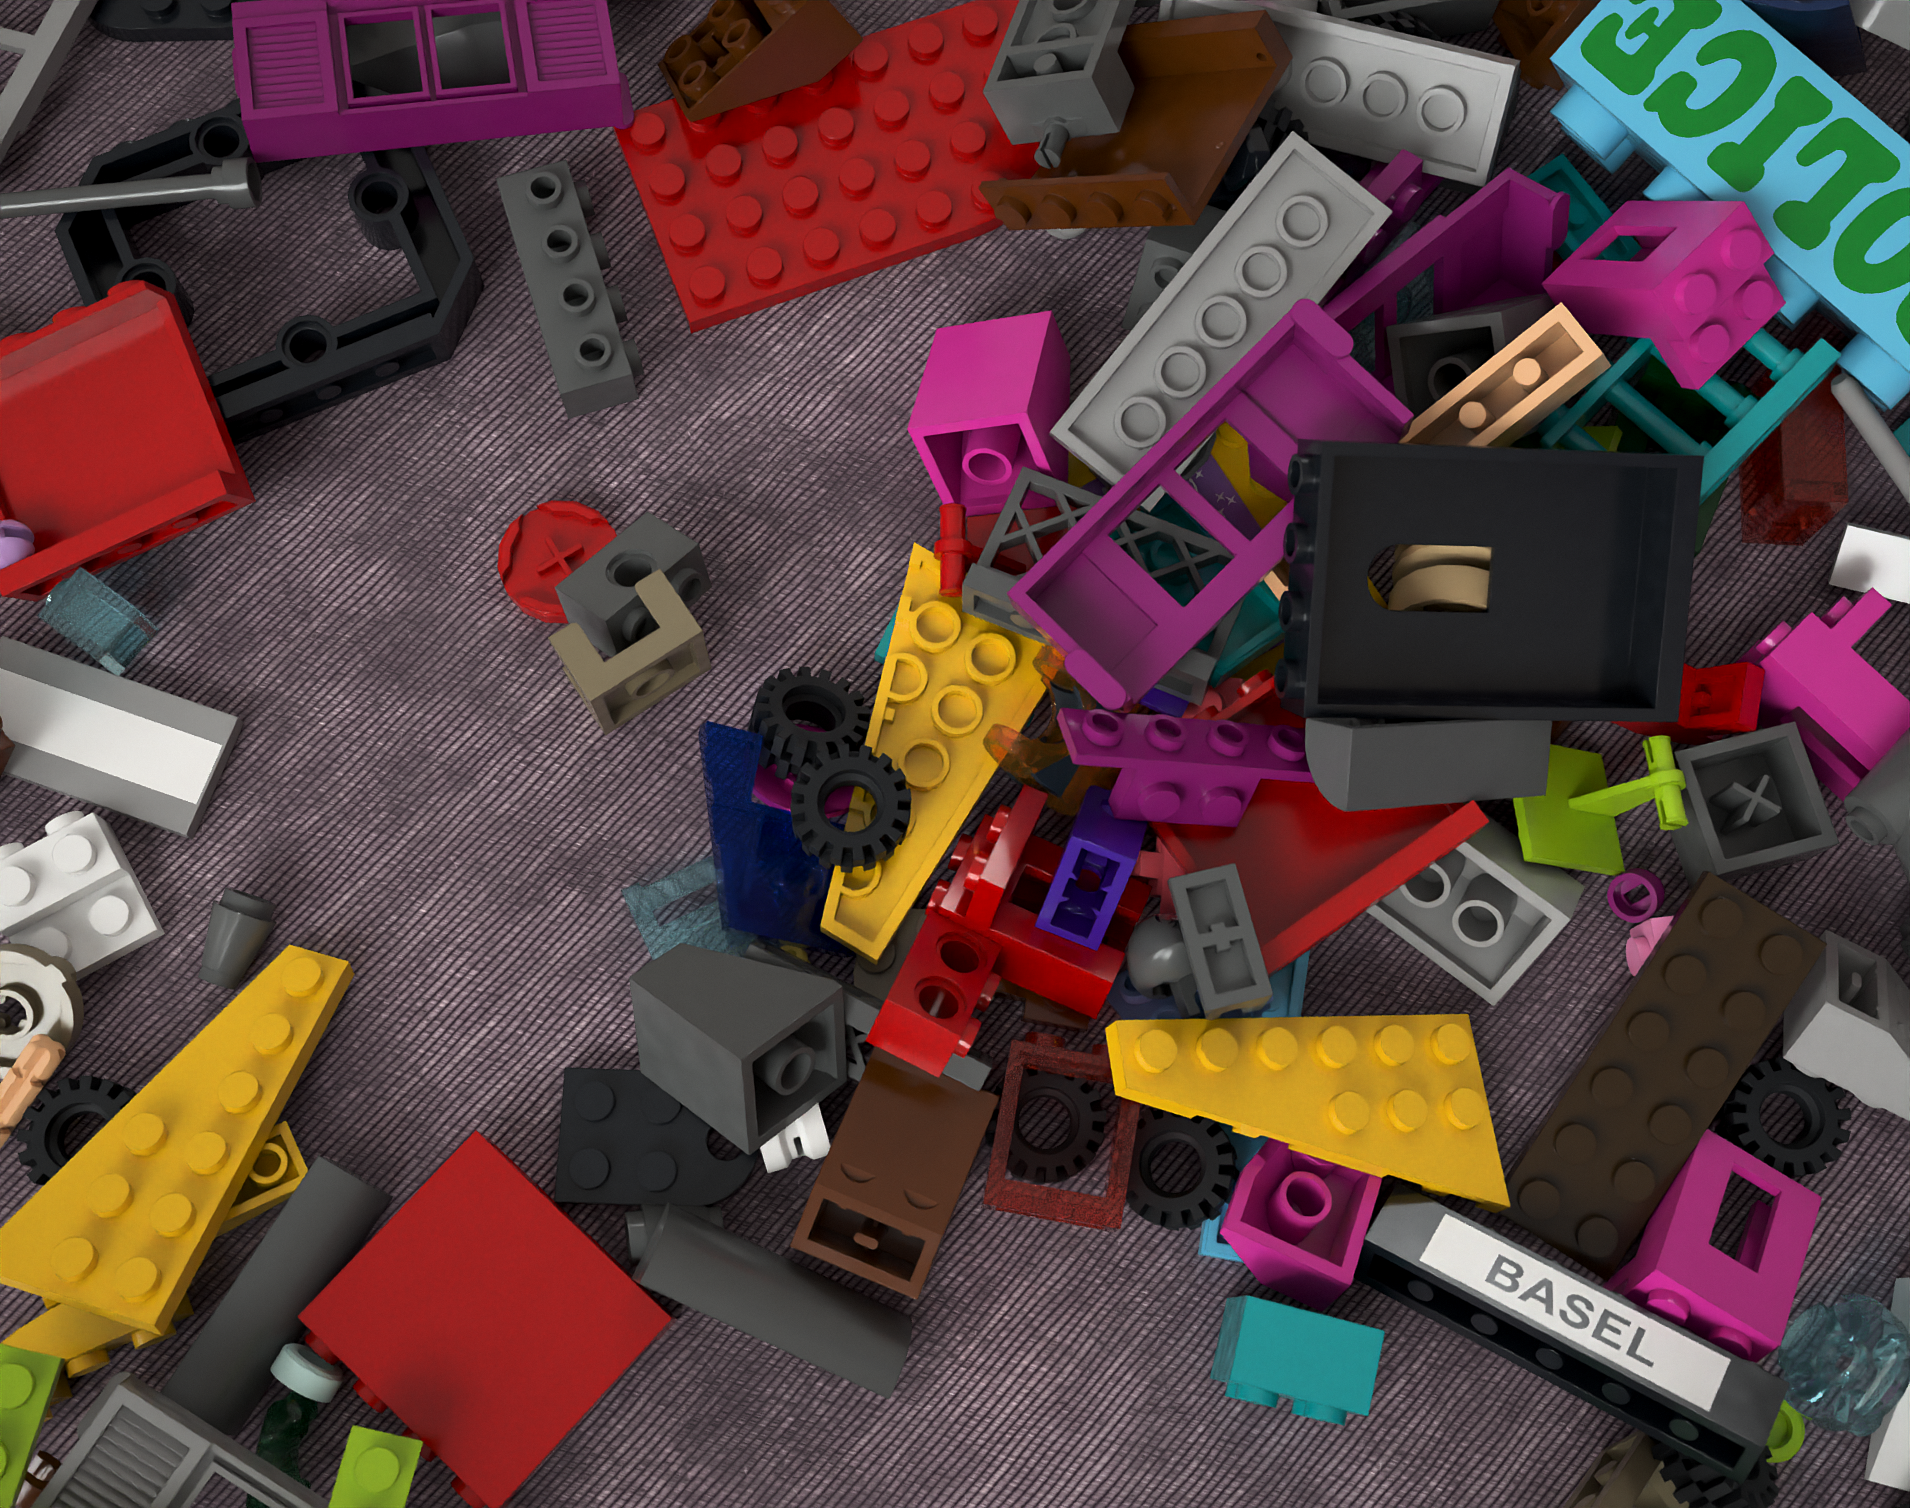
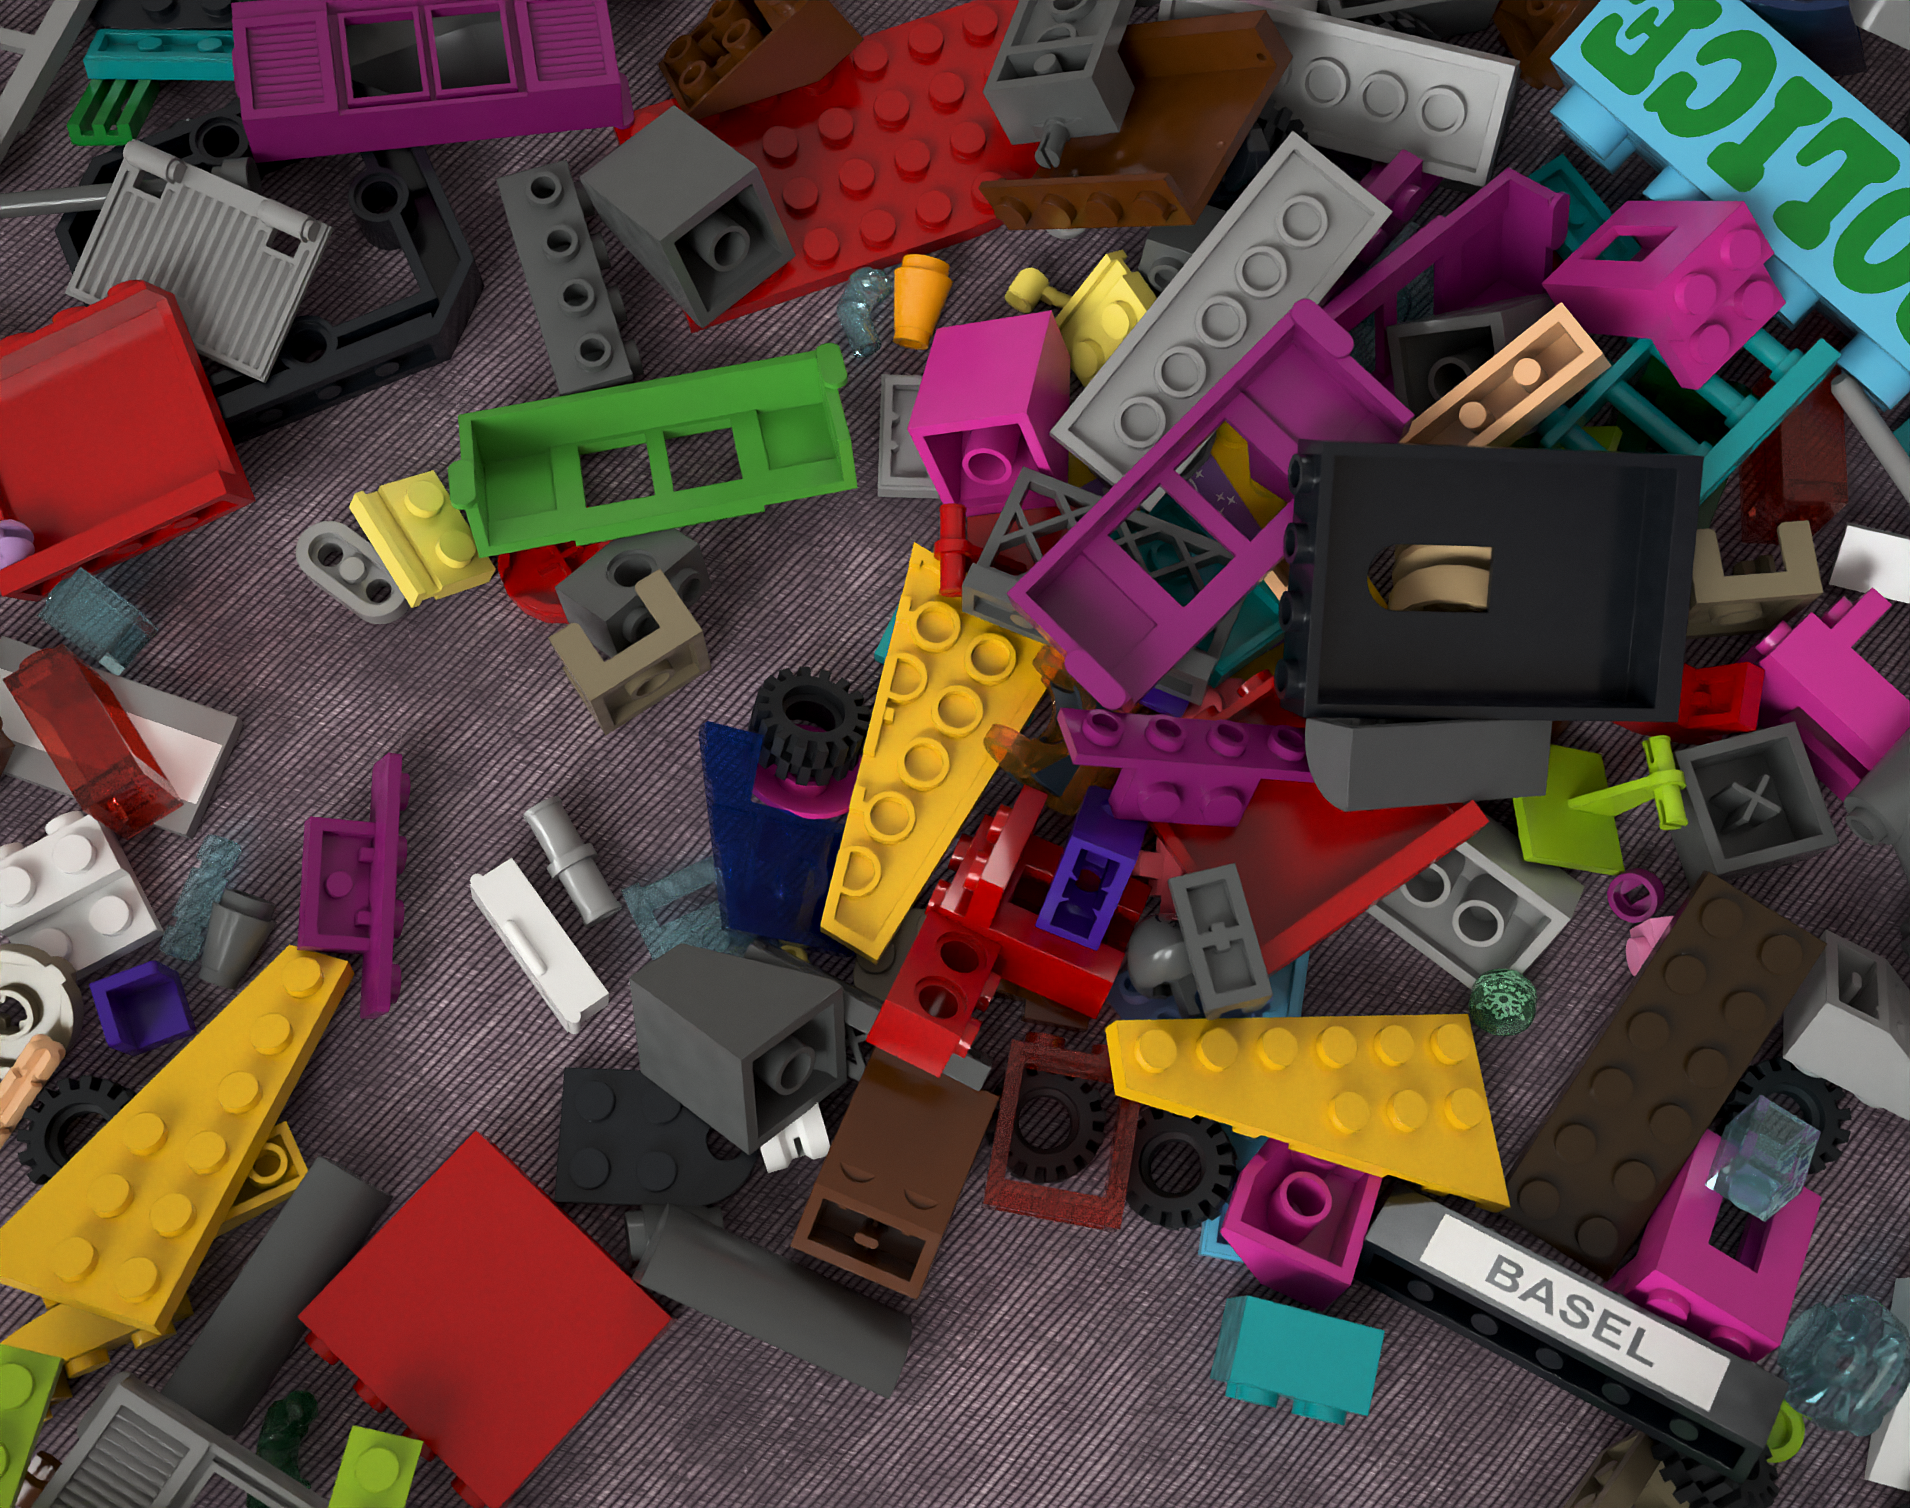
(92, 741): none -> clear red window
(101, 109): none -> green tile
(142, 1008): none -> dark purple panel
(161, 55): none -> teal tile
(197, 896): none -> clear light blue axle
(209, 250): none -> light grey window
(307, 1373): light aqua tile -> none
(351, 886): none -> magenta bracket
(355, 576): none -> light grey plate
(421, 538): none -> light yellow plate
(525, 470): none -> bright green piece
(539, 944): none -> white piece
(572, 861): none -> light grey pin
(690, 213): none -> dark grey slope
(854, 309): none -> clear light blue arm
(859, 770): black tyre -> none
(900, 465): none -> light grey plate
(919, 298): none -> light orange cone
(1030, 288): none -> light yellow hand
(1103, 314): none -> light yellow plate
(1503, 1002): none -> clear green tile
(1755, 594): none -> dark tan panel
(1763, 1158): none -> clear light blue brick

